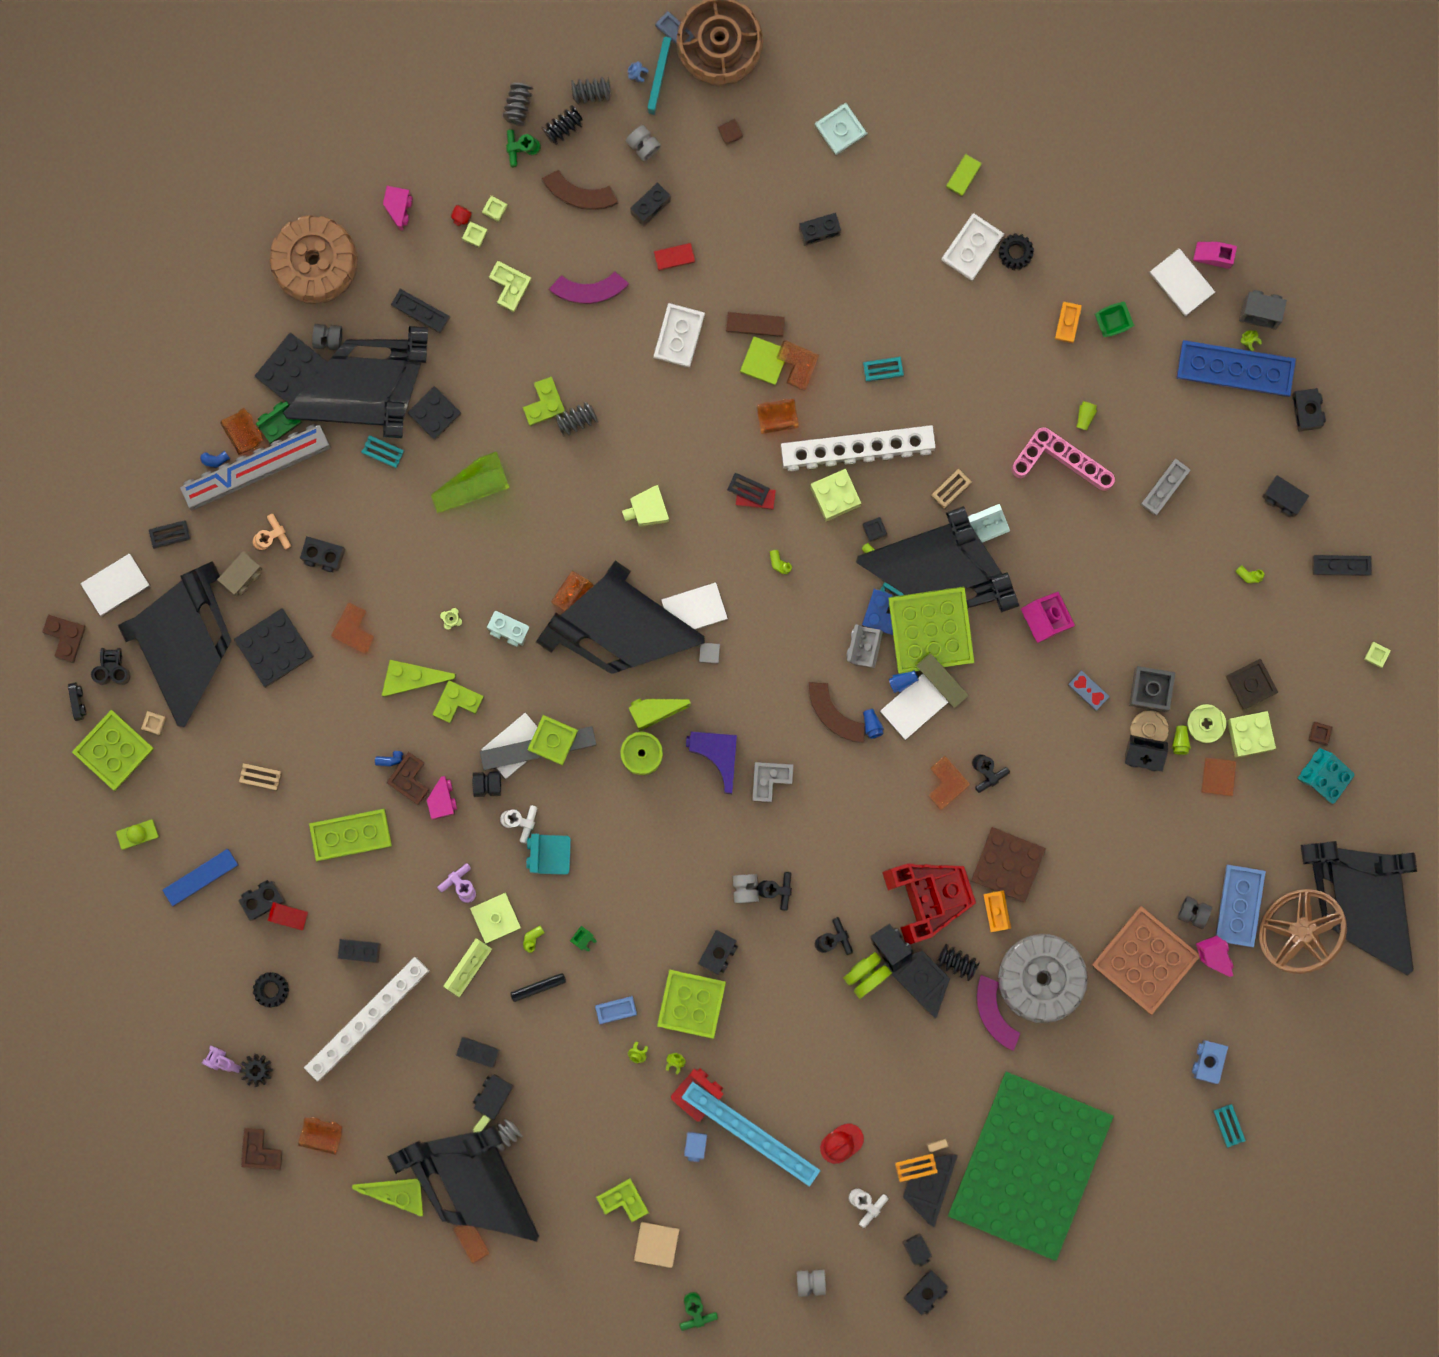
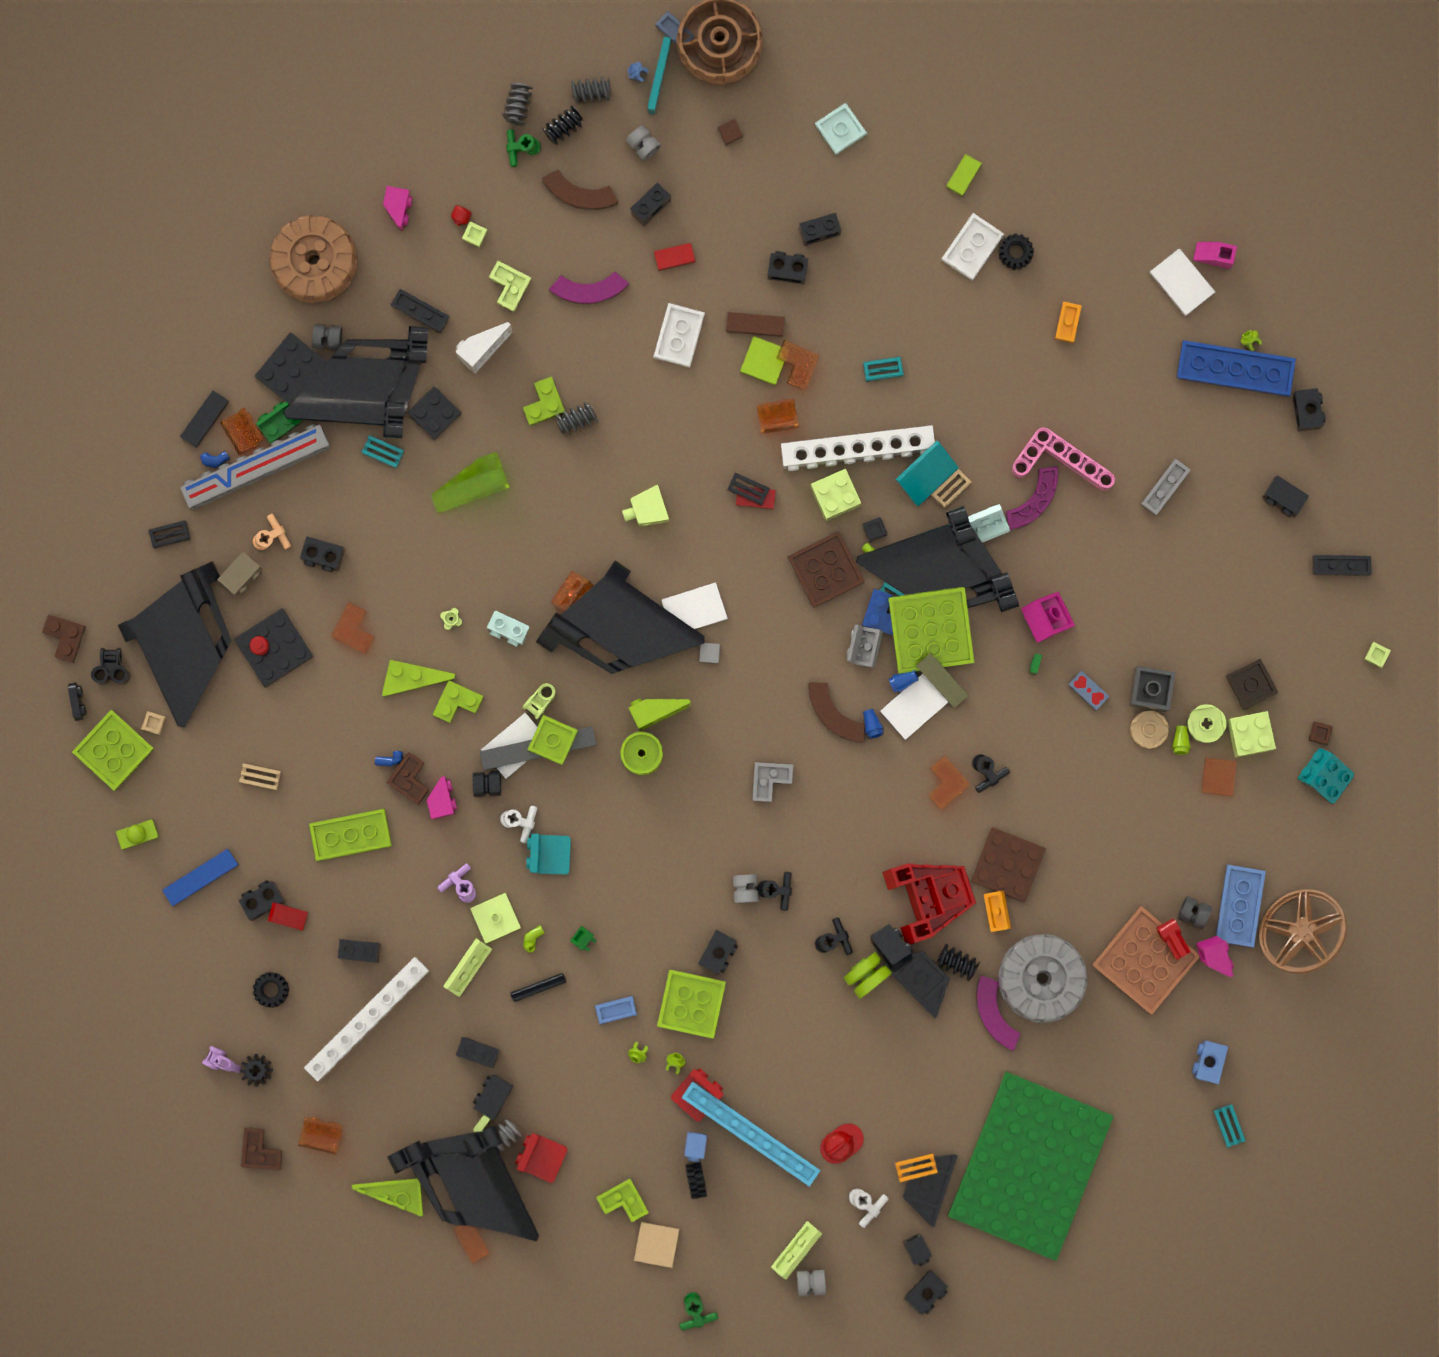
(115, 584): white tile -> none
(204, 419): none -> black tile
(259, 645): none -> red piece
(481, 347): none -> white slope
(494, 208): yellowish green tile -> none
(539, 701): none -> yellowish green piece
(541, 1157): none -> red bracket
(696, 1180): none -> black tyre
(719, 750): dark purple arch -> none
(779, 565): lime arm -> none
(787, 274): none -> black brick
(796, 1250): none -> yellowish green plate
(826, 569): none -> reddish brown plate
(927, 473): none -> teal tile
(937, 1145): tan tile -> none
(1035, 664): none -> green tile
(1038, 502): none -> magenta tile
(1086, 414): lime cone -> none
(1114, 319): green piece -> none
(1146, 753): black brick -> none
(1171, 935): none -> red piece
(1250, 577): lime arm -> none
(1263, 309): dark grey brick -> none
(1371, 897): black panel -> none

